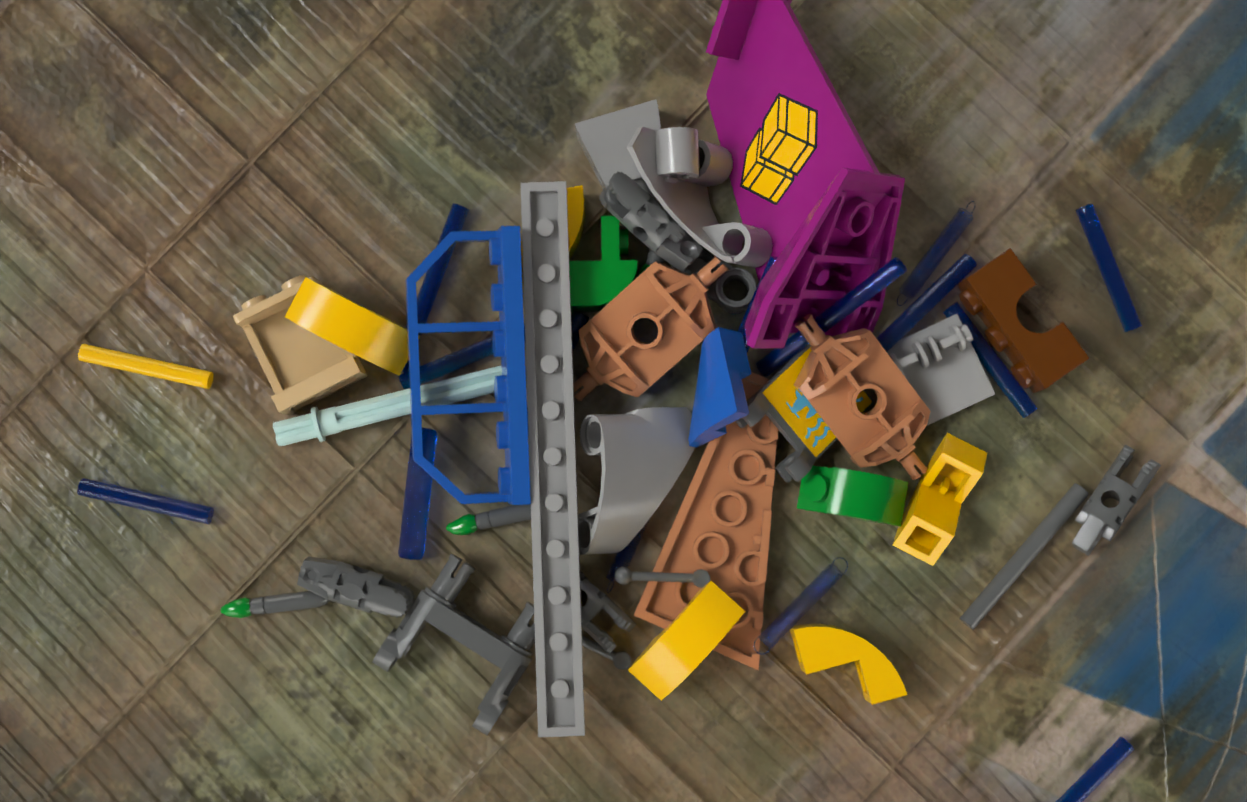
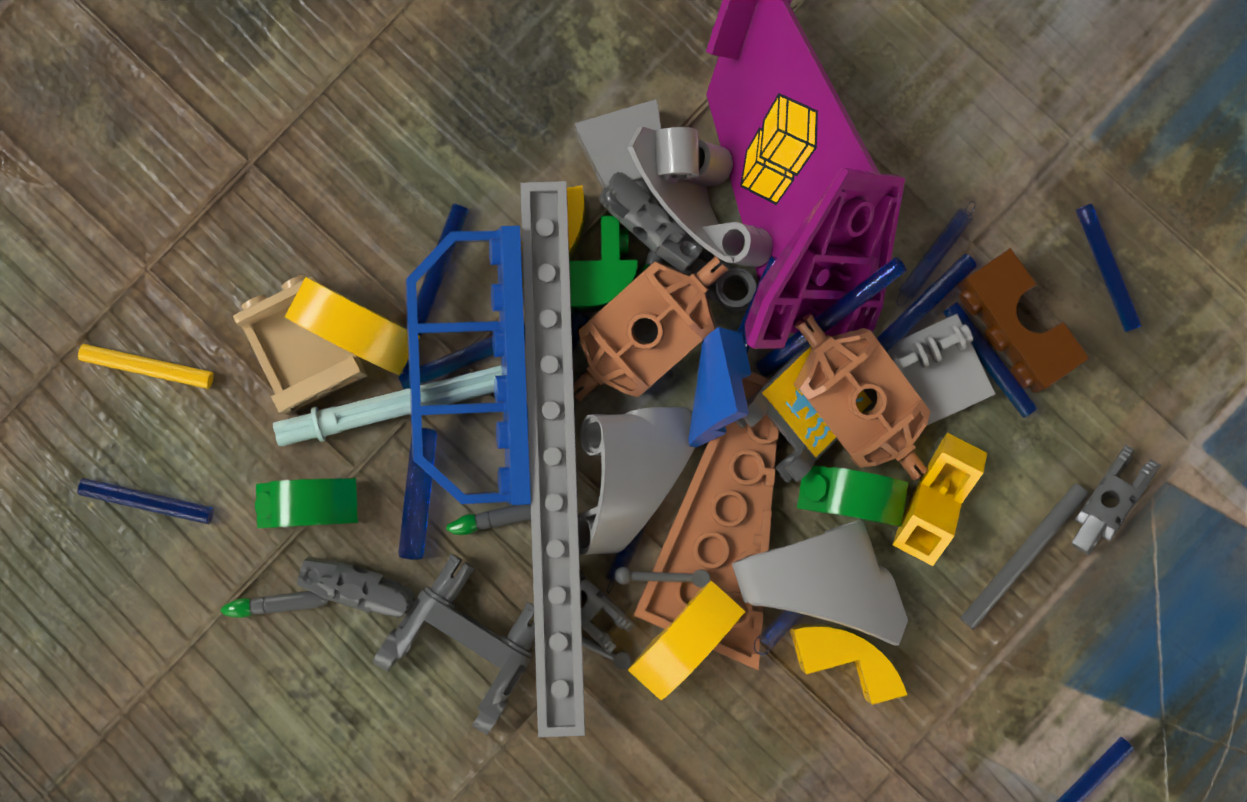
(306, 502): none -> green brick
(827, 579): none -> light grey panel

